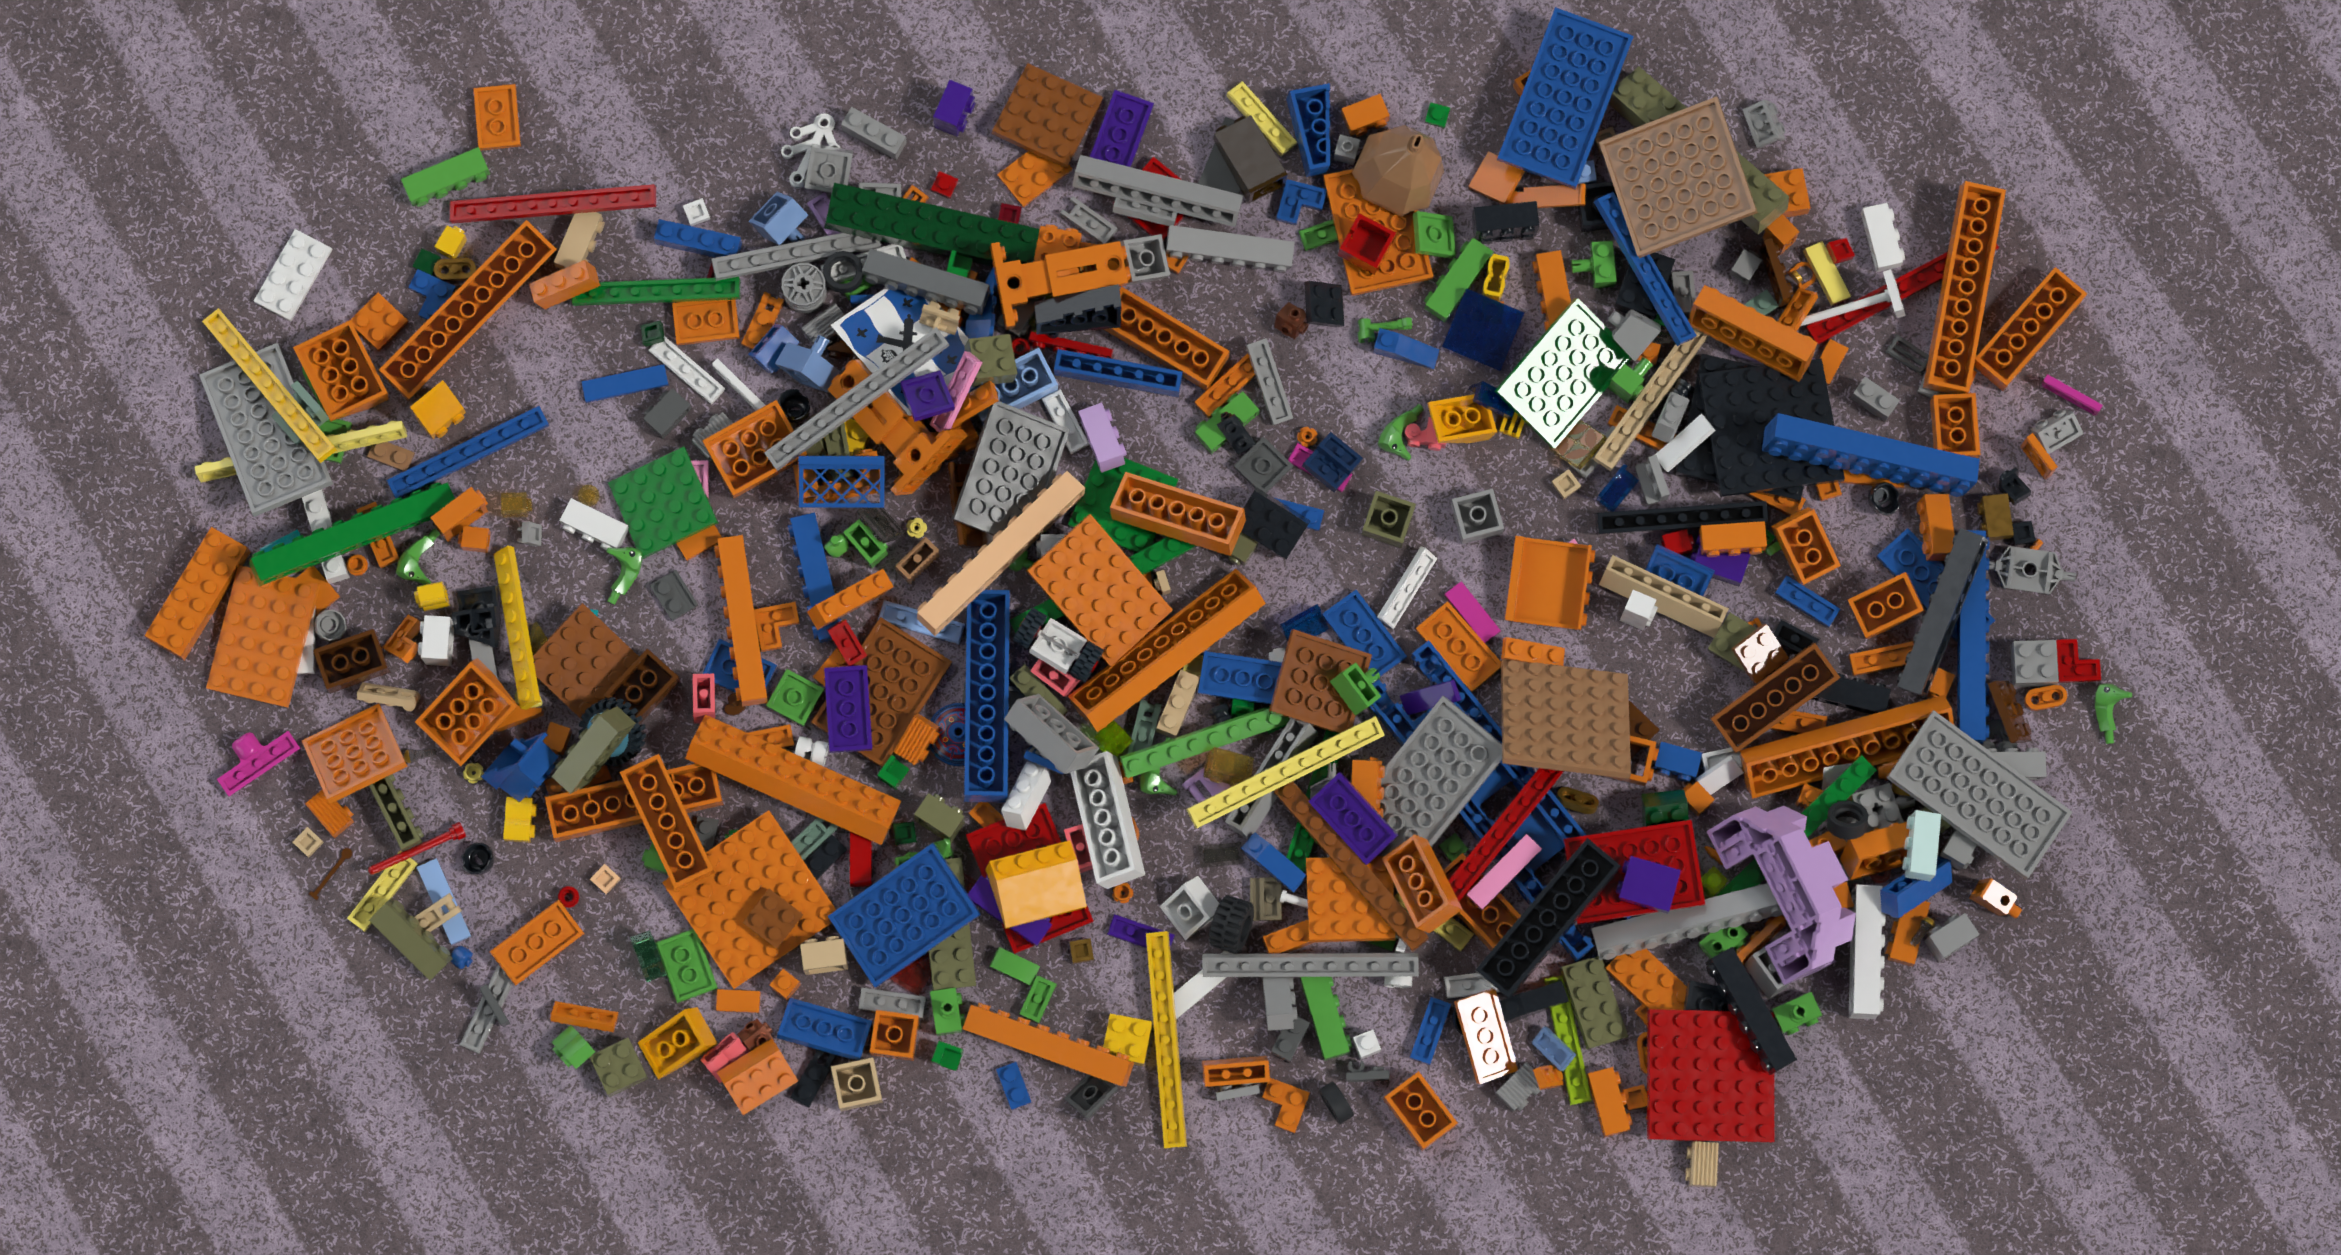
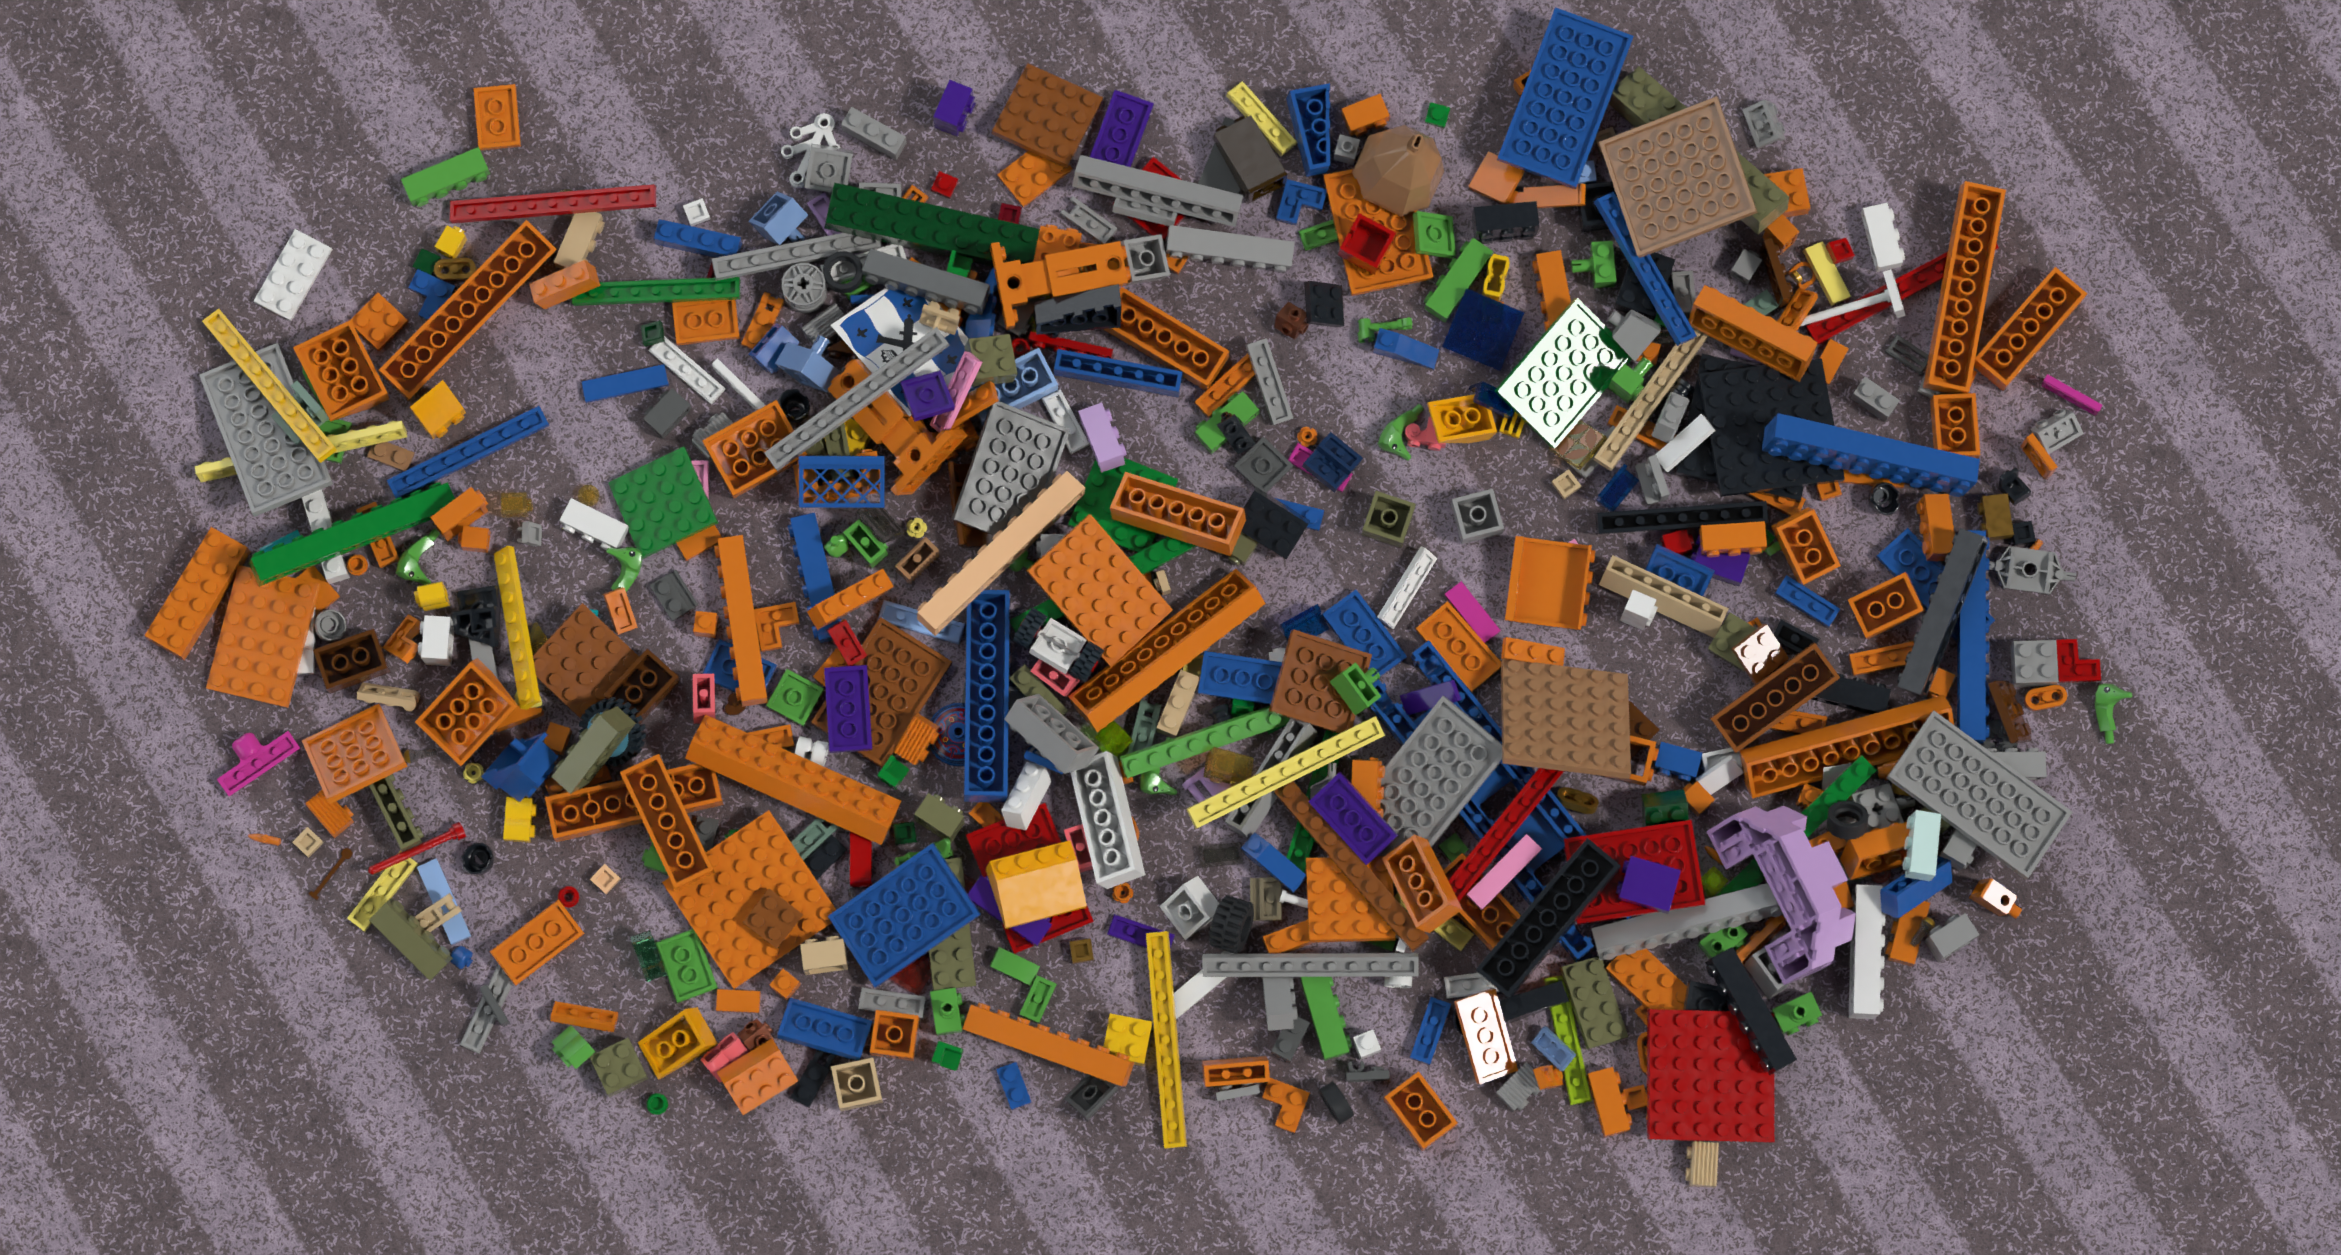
(265, 839): none -> orange helmet
(620, 610): none -> orange plate
(657, 1104): none -> green plate
(705, 624): none -> orange brick

